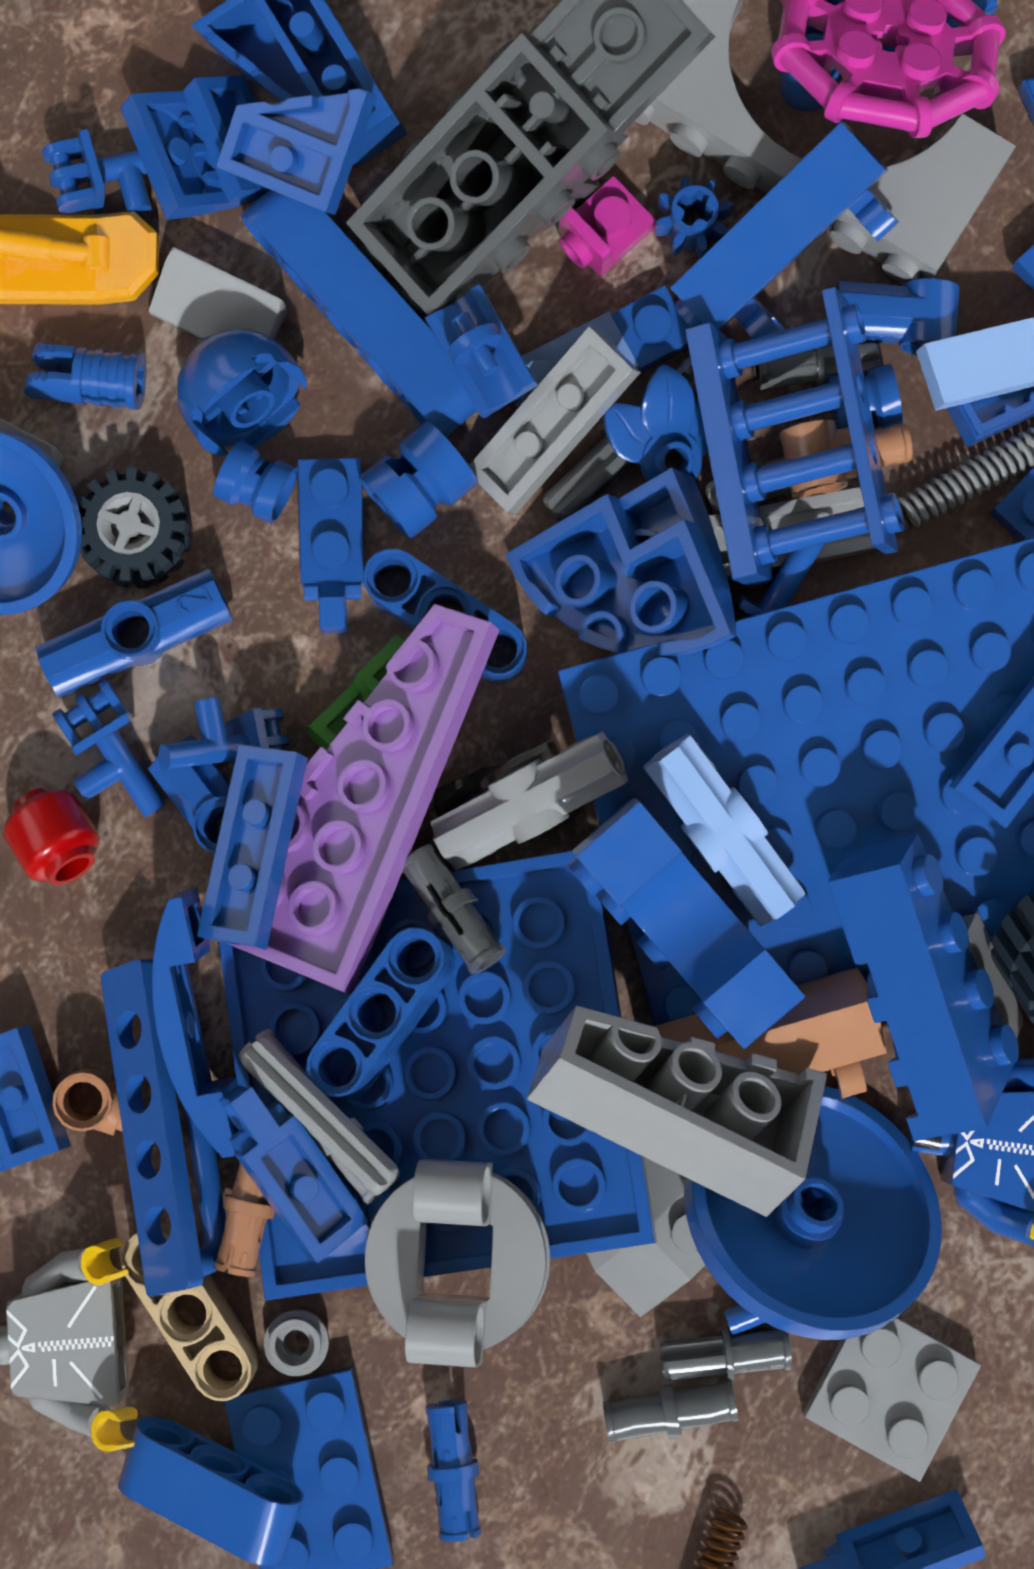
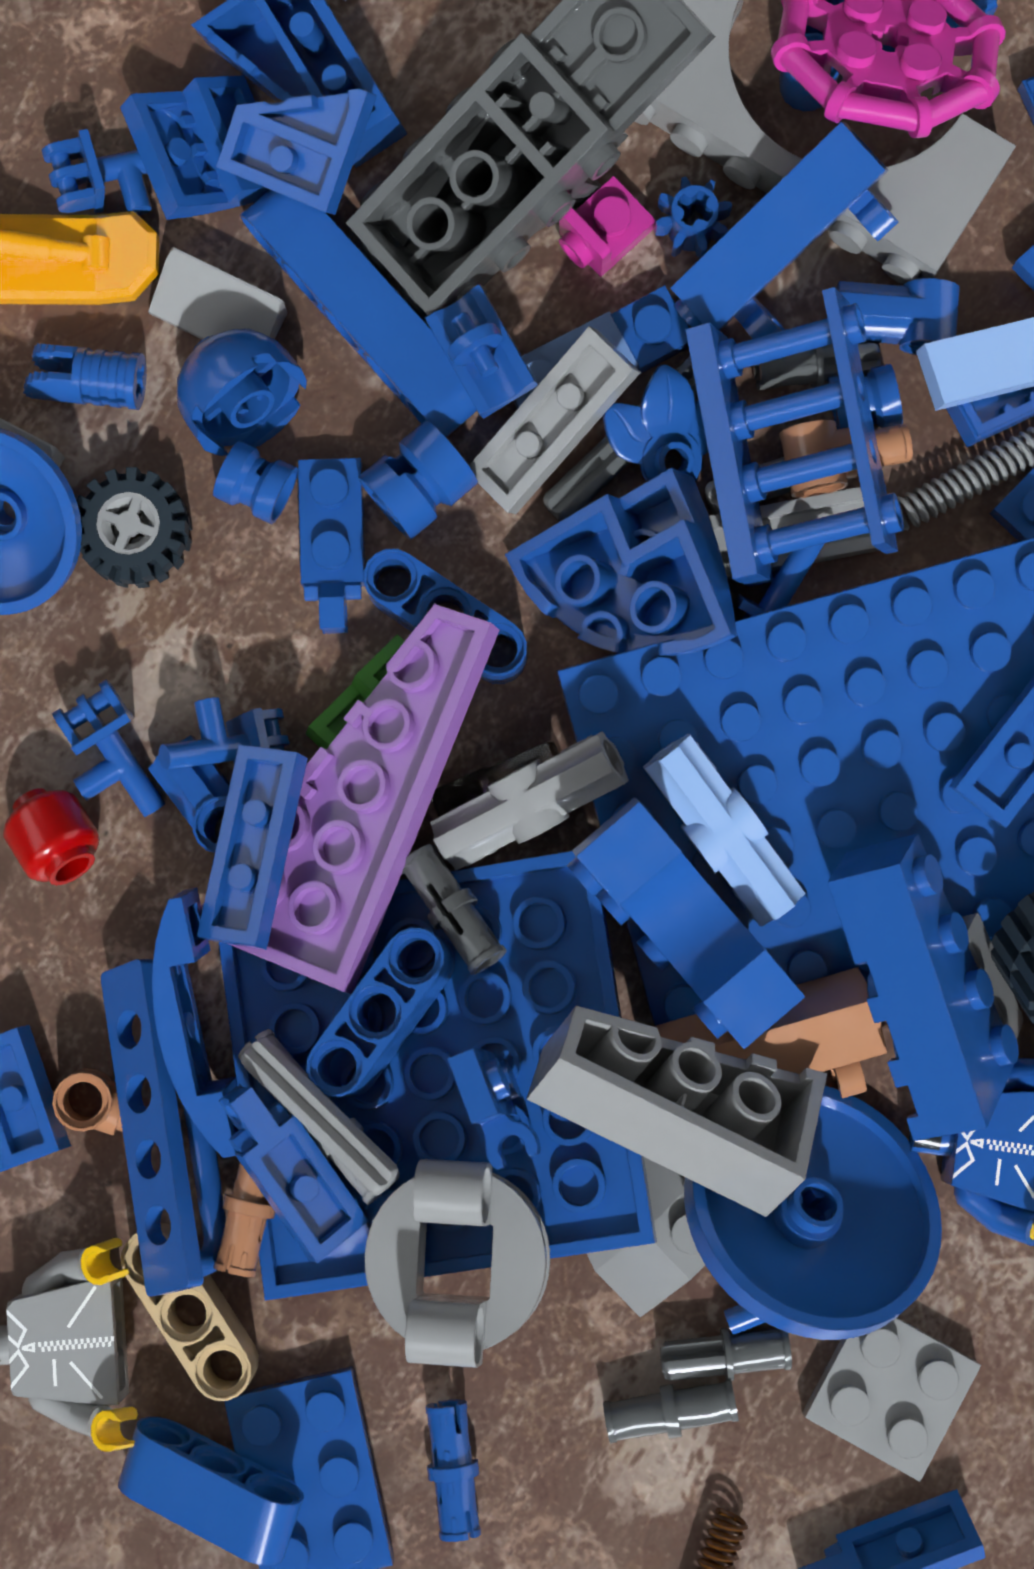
(96, 648): blue piece -> none
(282, 1357): light grey plate -> none
(487, 1094): none -> blue plate

